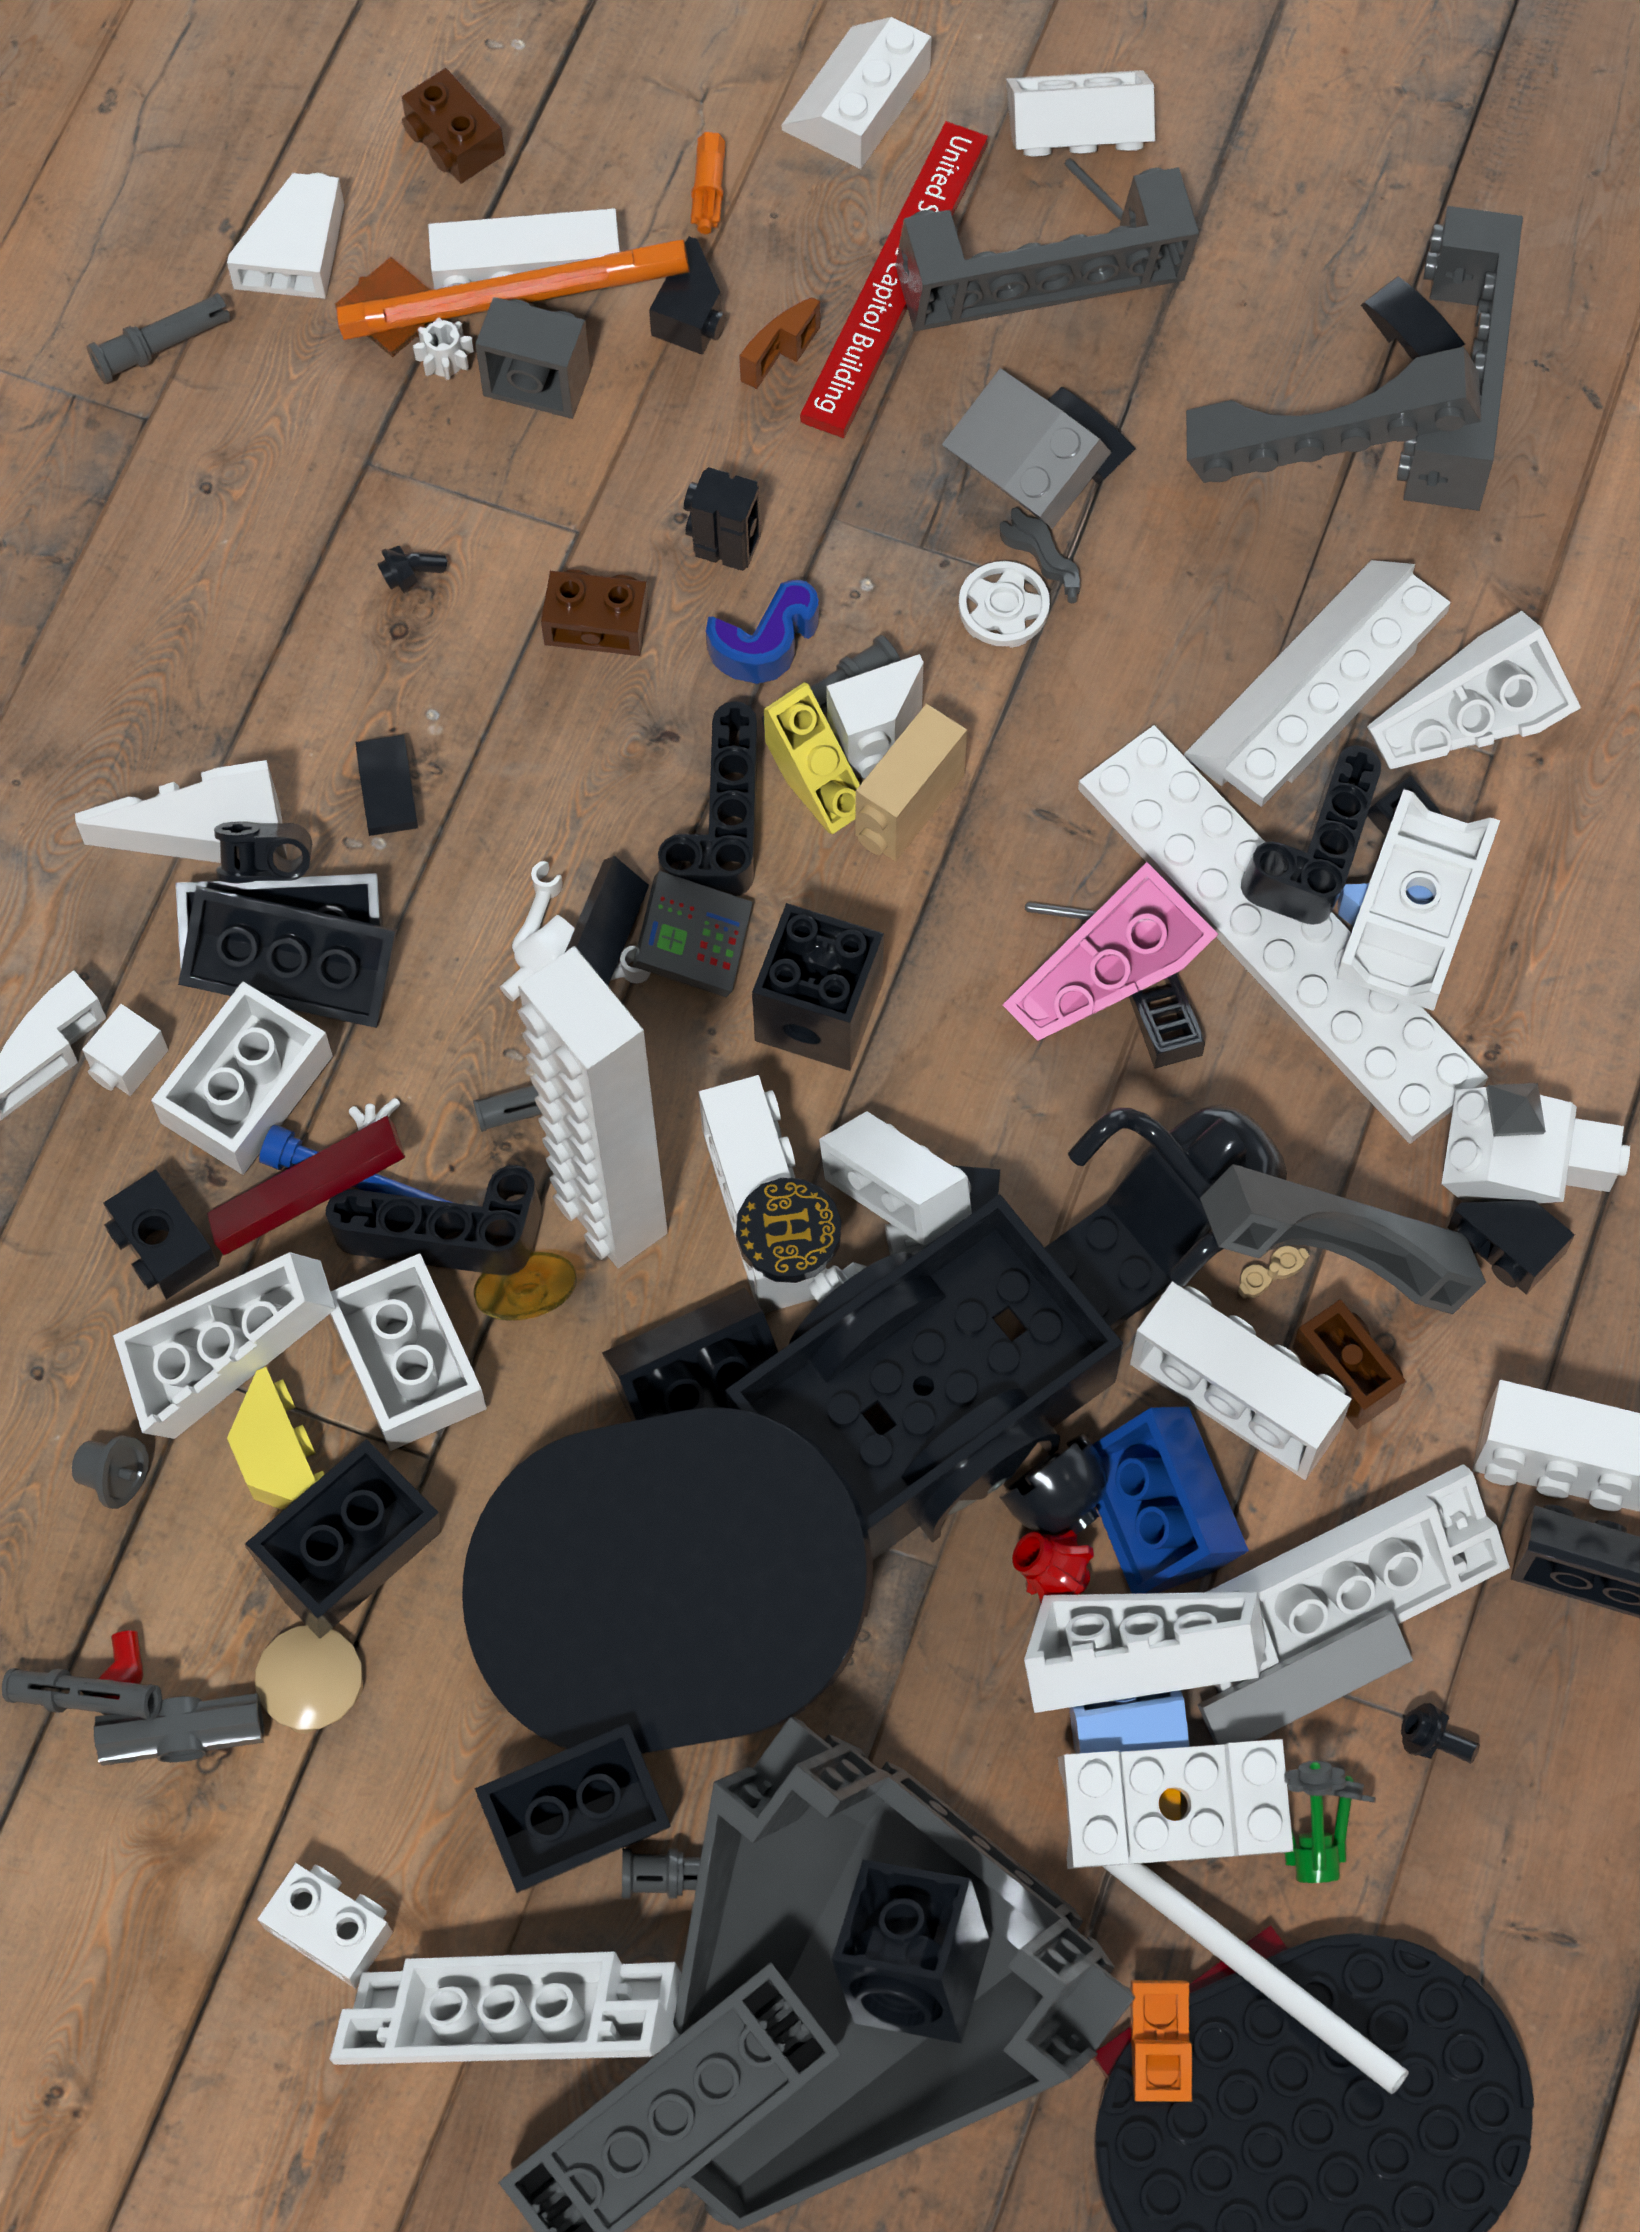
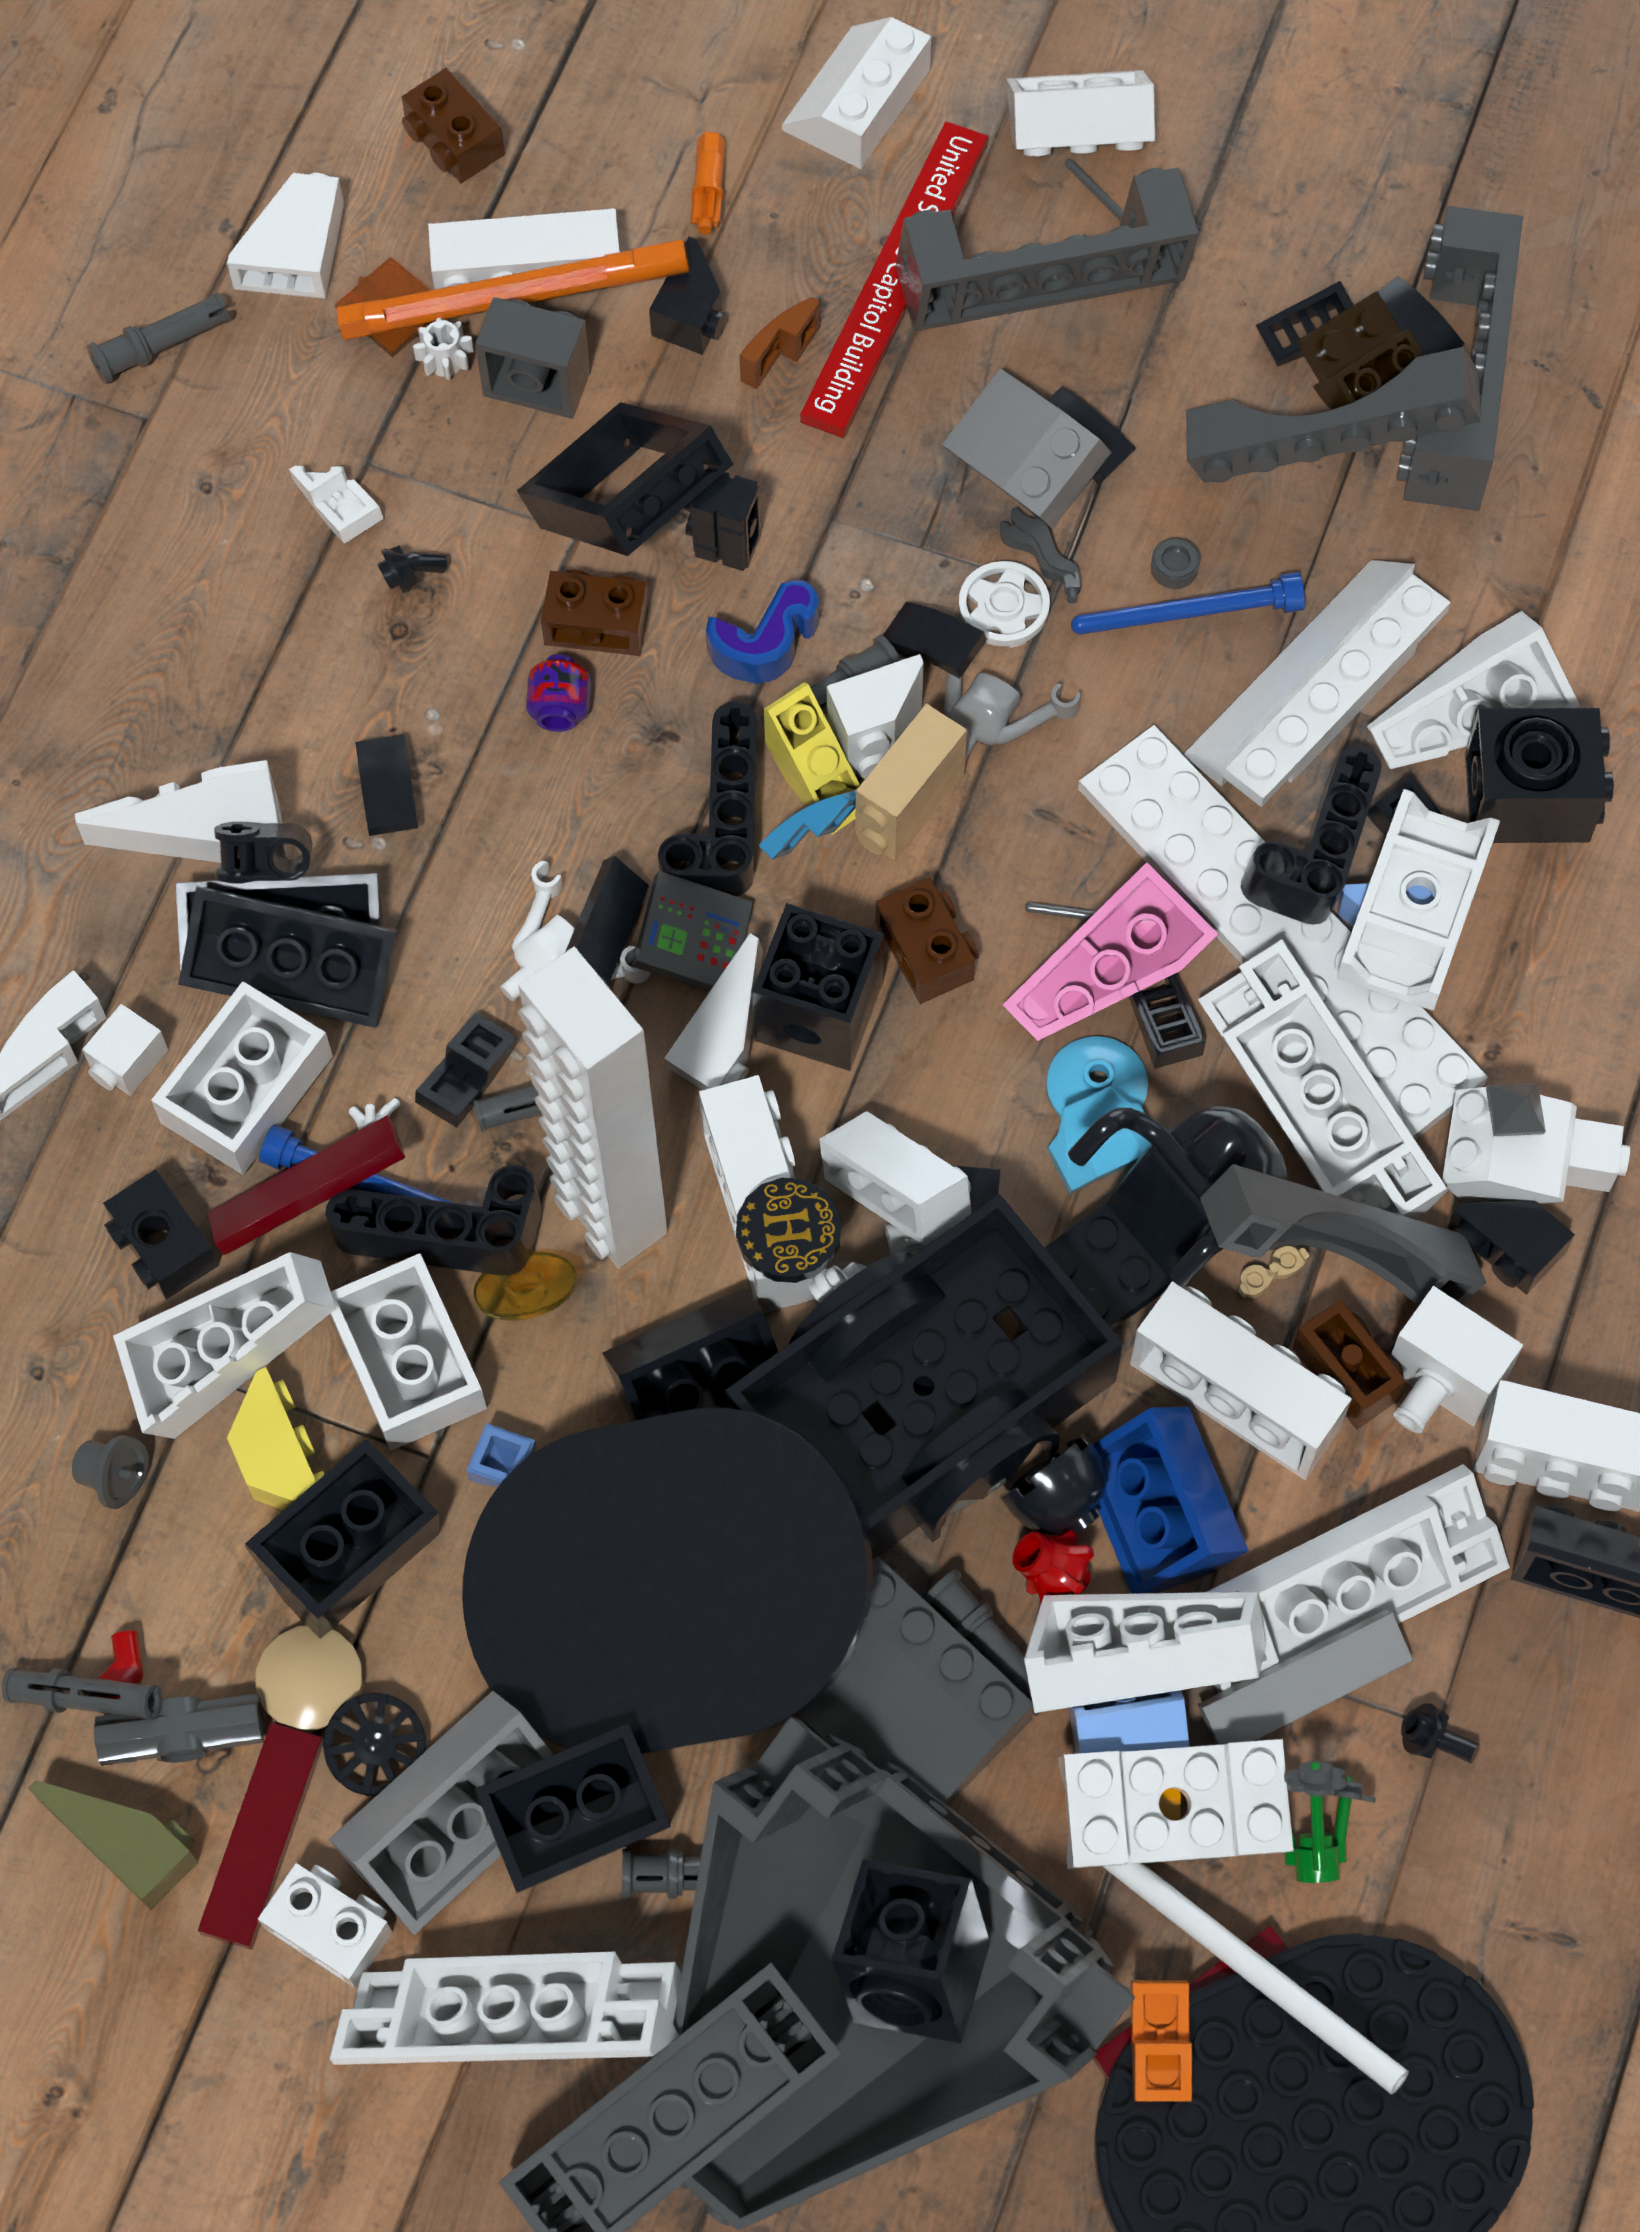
(127, 1841): none -> olive slope
(261, 1836): none -> dark red tile
(338, 501): none -> white slope
(373, 1742): none -> black wheel
(427, 1828): none -> light grey slope
(467, 1070): none -> black slope
(498, 1455): none -> medium blue slope
(558, 693): none -> dark purple head
(648, 501): none -> black window
(720, 1032): none -> white slope
(820, 818): none -> dark azure slope
(919, 1694): none -> dark grey slope
(926, 939): none -> reddish brown brick
(936, 637): none -> black slope
(976, 1625): none -> dark grey pin
(989, 705): none -> light grey piece
(1070, 1070): none -> medium azure dish
(1115, 1154): none -> medium azure slope
(1175, 563): none -> dark grey tile
(1283, 594): none -> blue piece
(1316, 305): none -> black slope
(1320, 1087): none -> white slope
(1357, 352): none -> dark brown brick
(1450, 1361): none -> white brick
(1539, 773): none -> black brick

